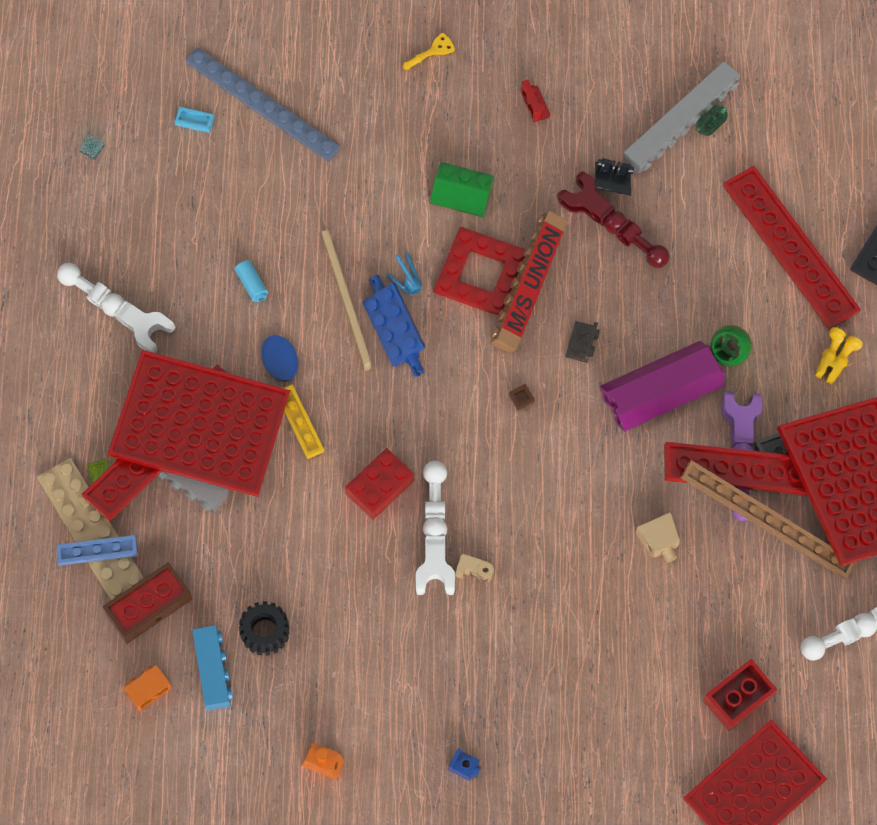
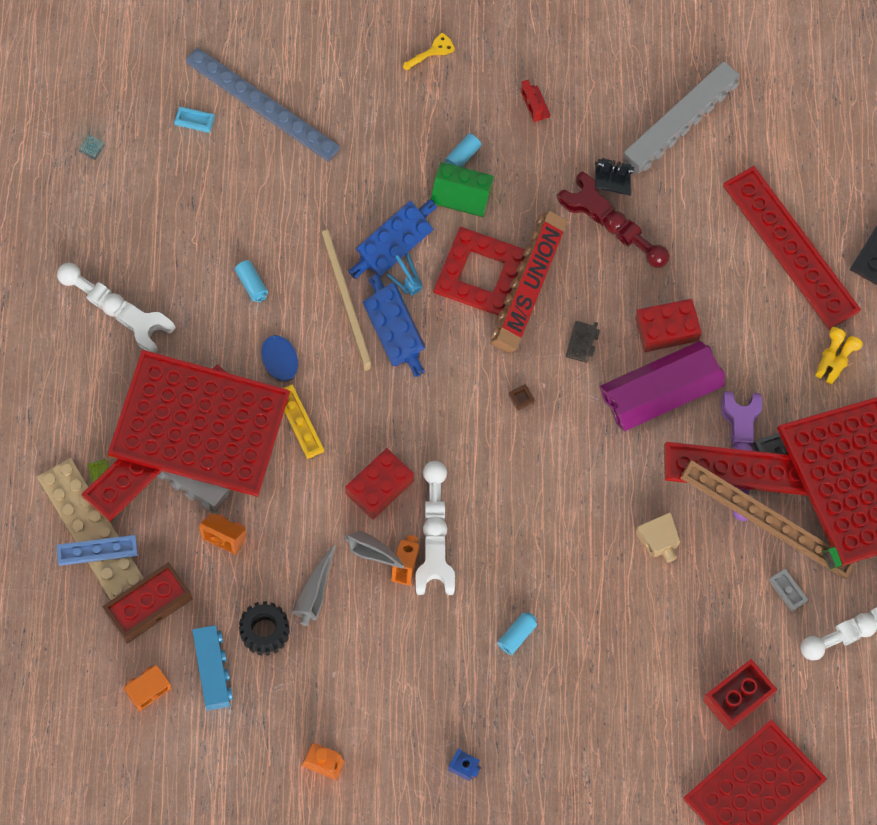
(223, 533): none -> orange slope
(312, 594): none -> light grey piece
(372, 549): none -> light grey piece
(393, 238): none -> blue plate
(408, 554): none -> orange torso
(463, 151): none -> medium azure brick
(474, 567): tan leg -> none
(517, 633): none -> medium azure brick
(668, 325): none -> red brick
(711, 121): clear green plate -> none
(734, 333): green wheel -> none
(788, 590): none -> light grey plate
(832, 558): none -> green tile

